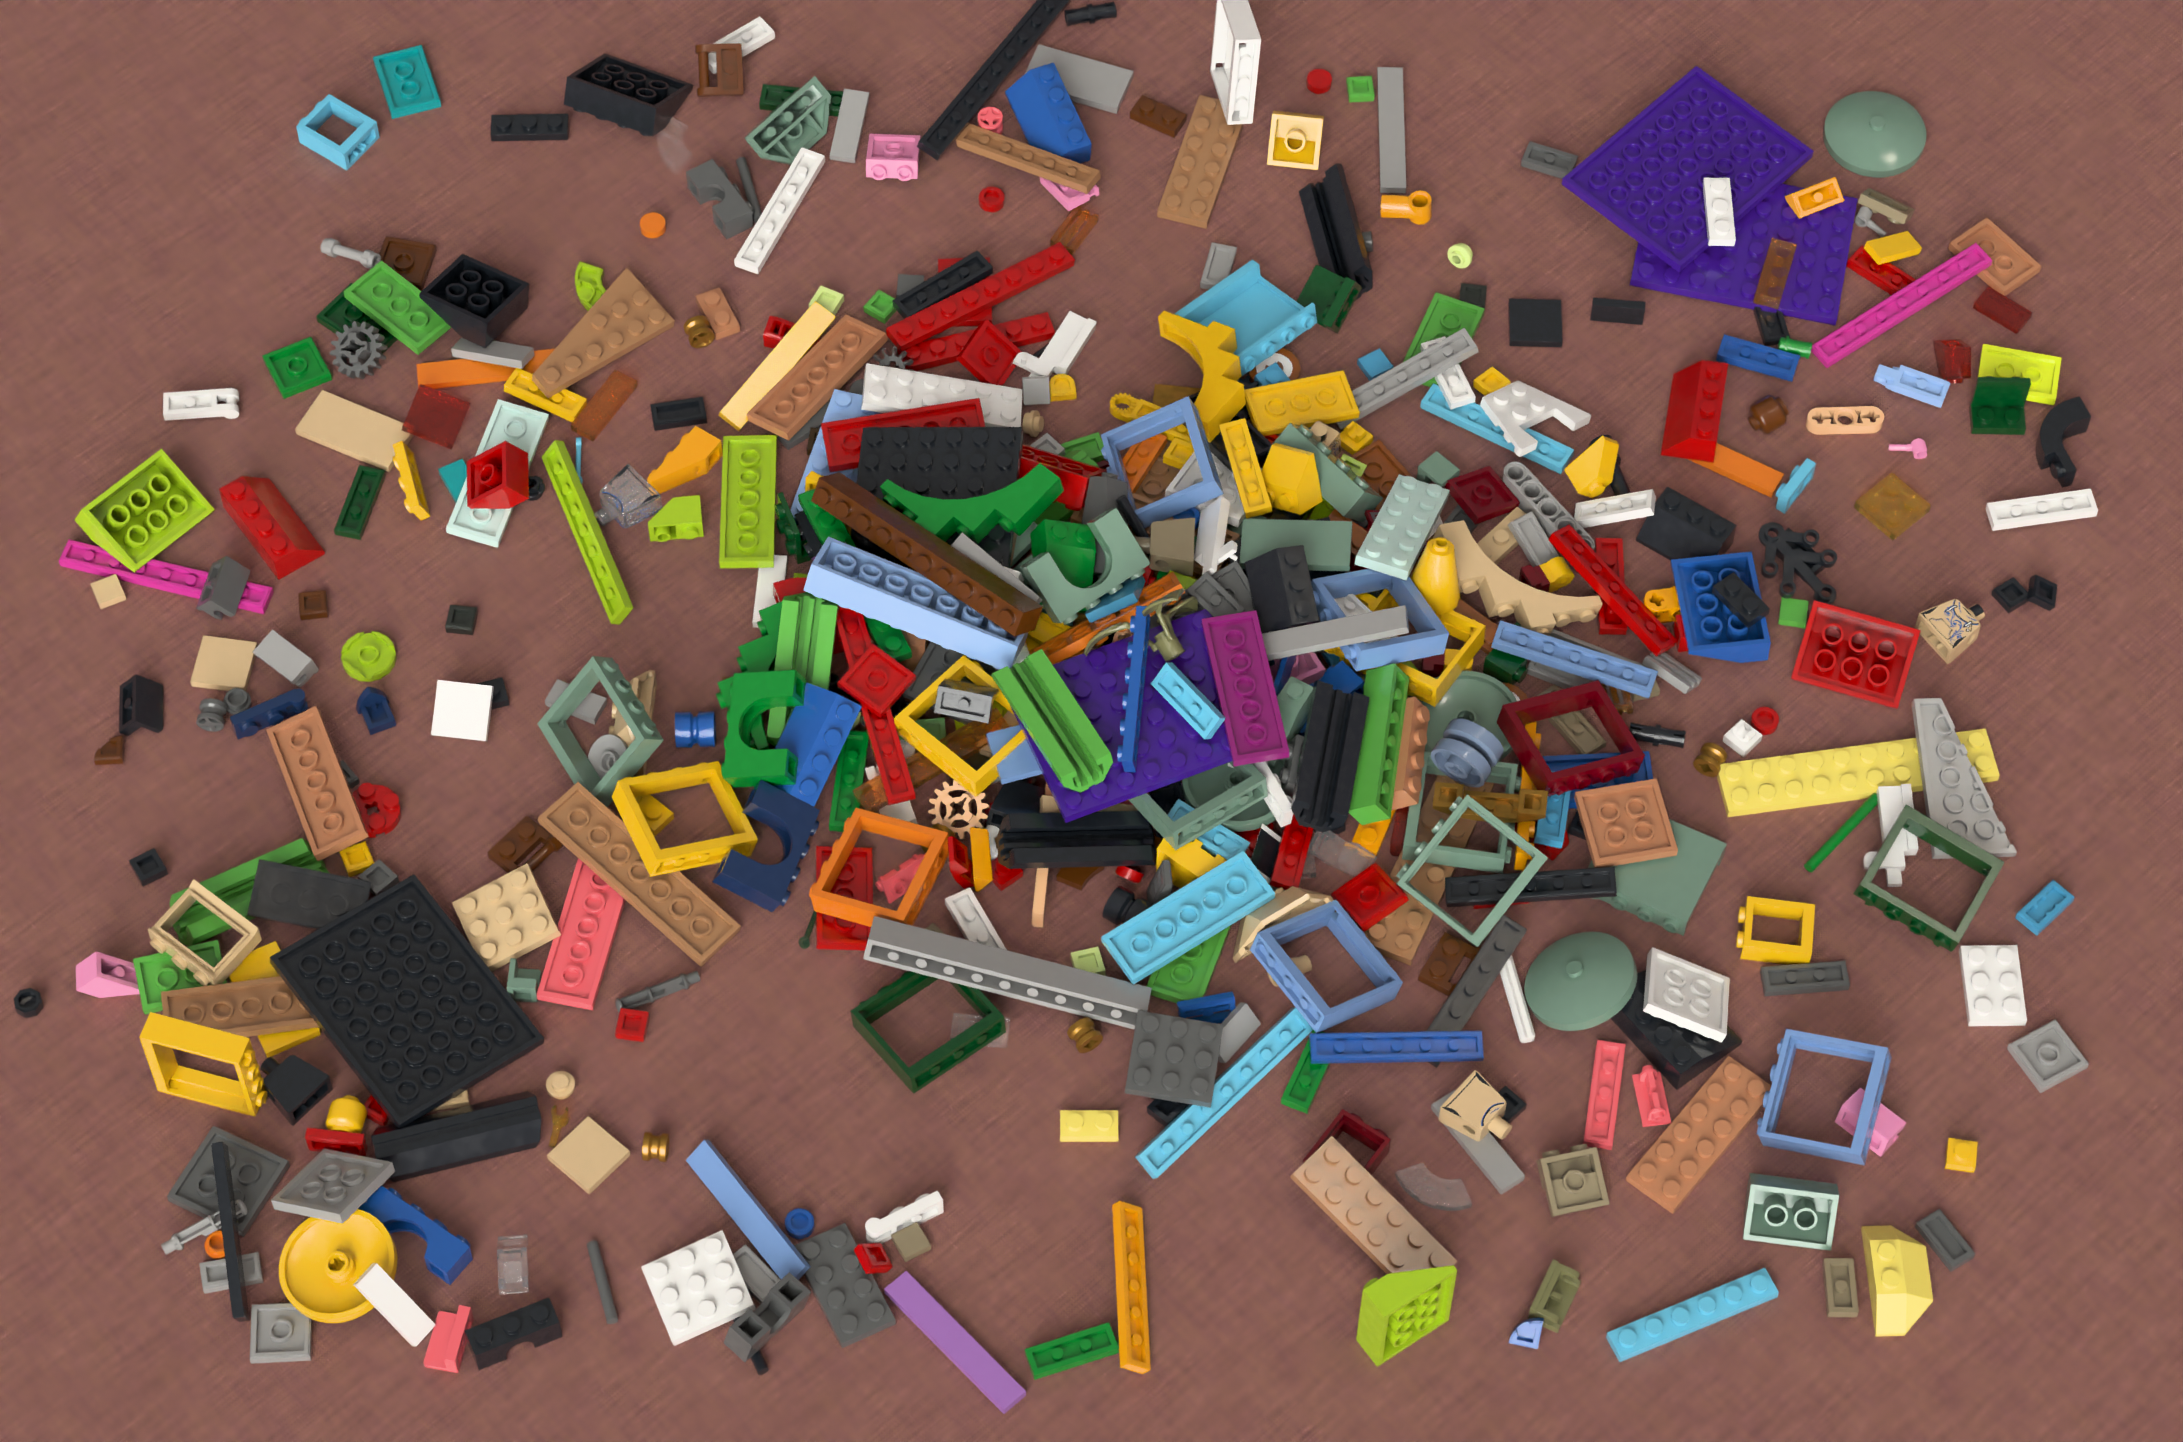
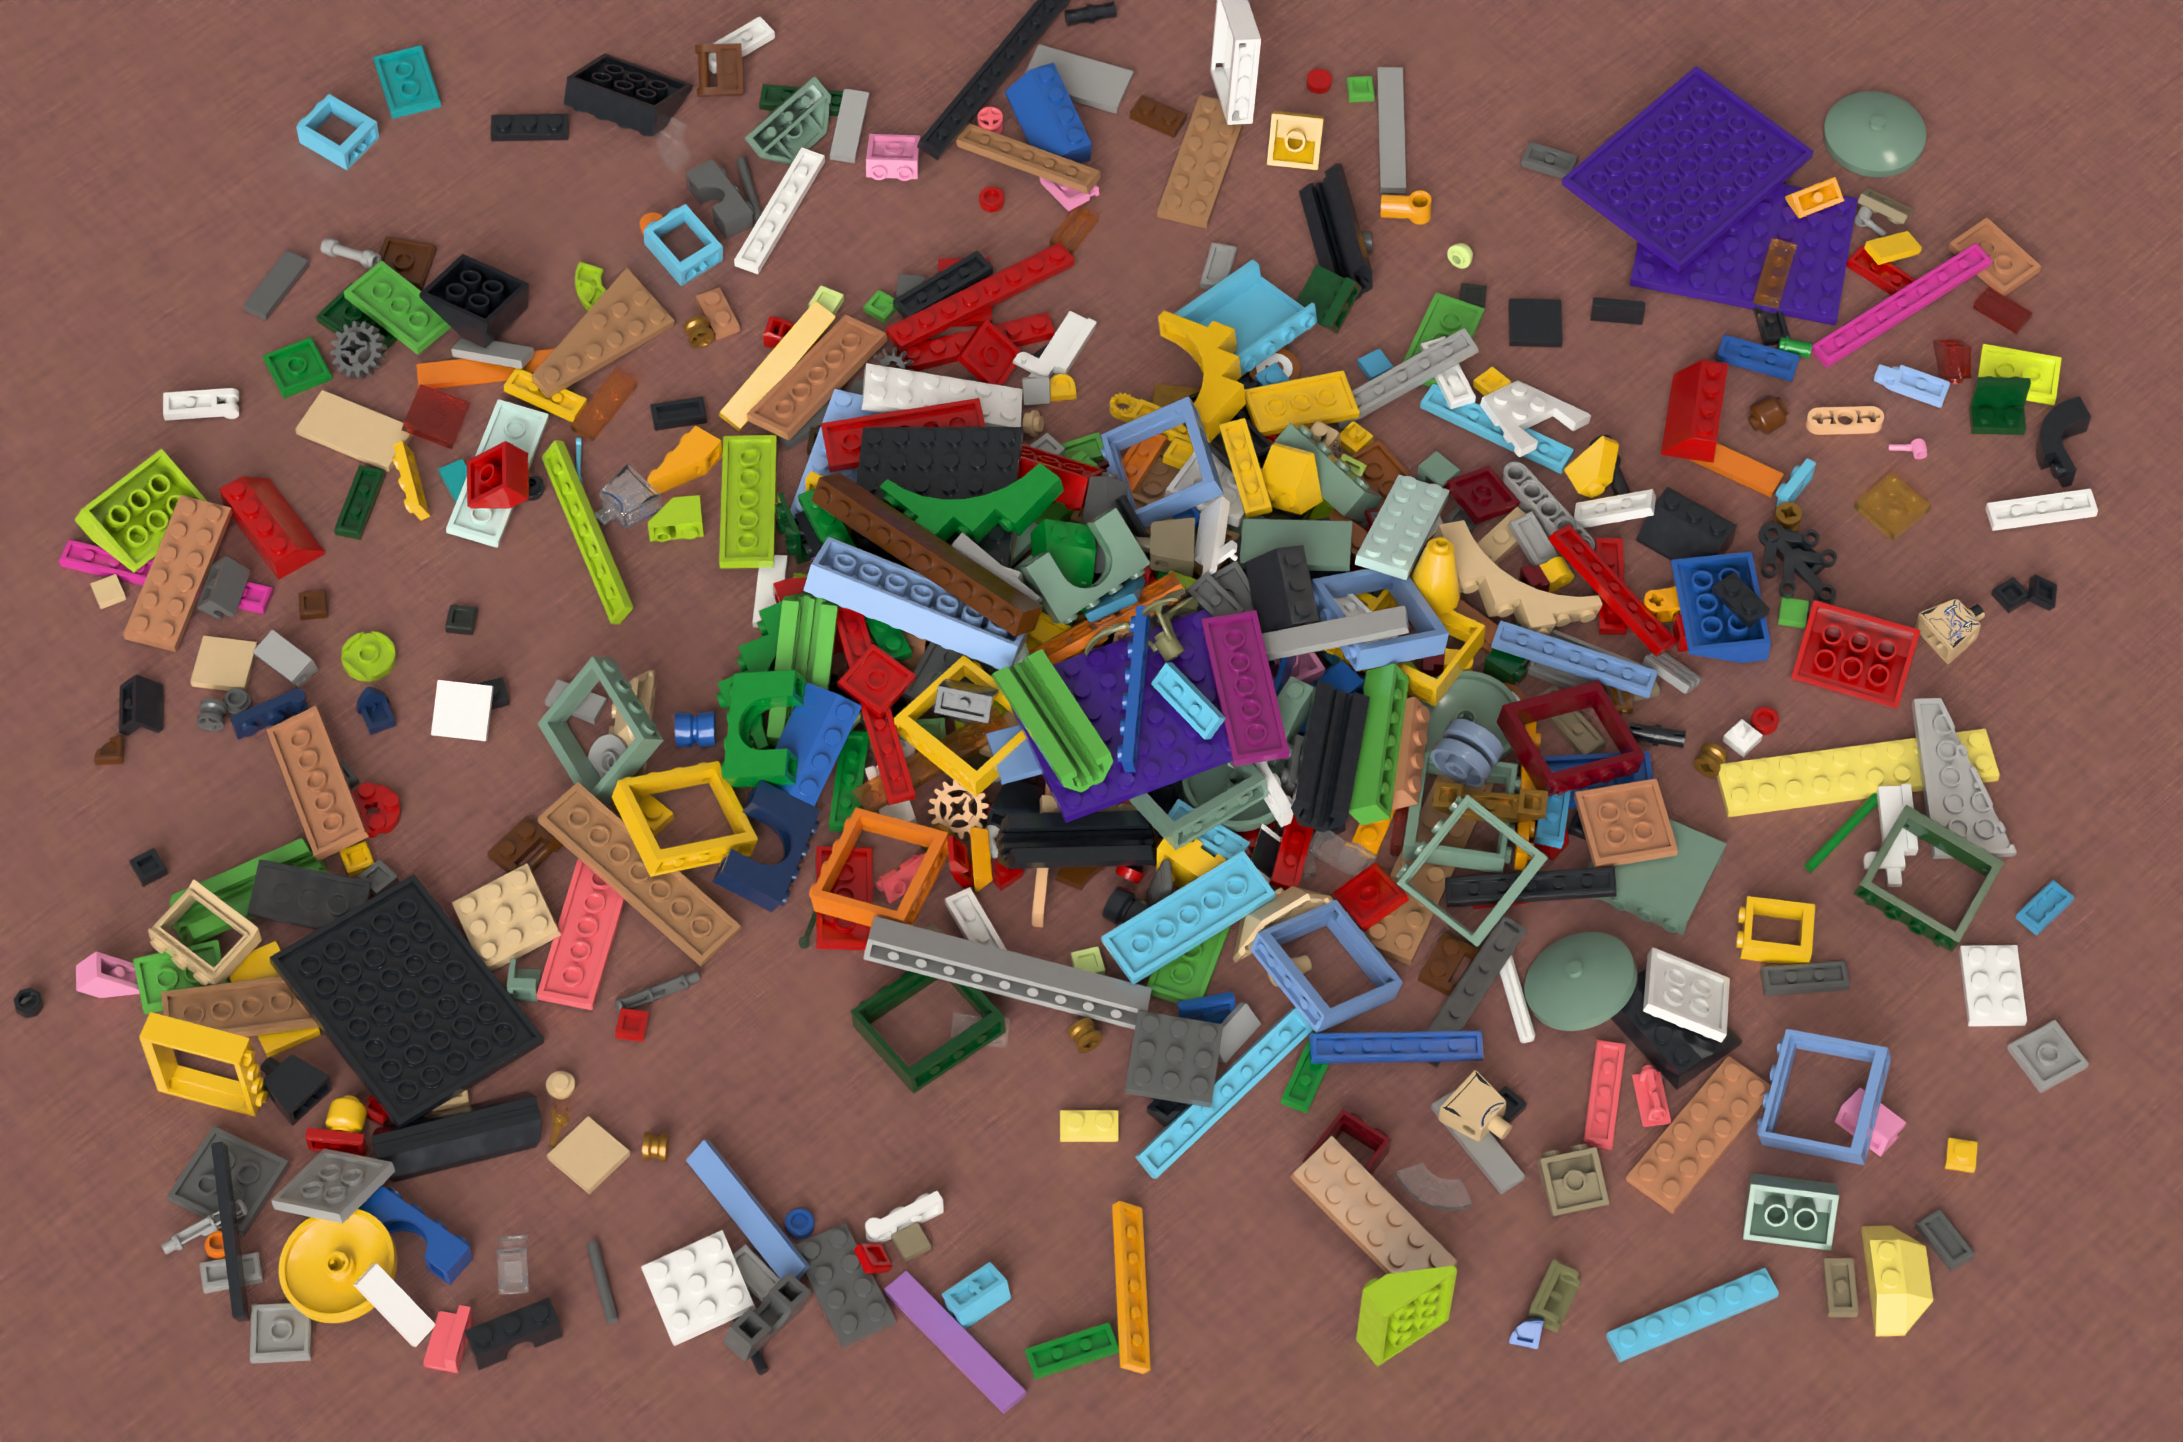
(178, 573): none -> nougat plate
(276, 285): none -> dark grey tile
(694, 264): none -> medium azure window
(977, 1295): none -> medium azure hinge
(1719, 212): white plate -> none
(1793, 515): none -> pearl gold wheel

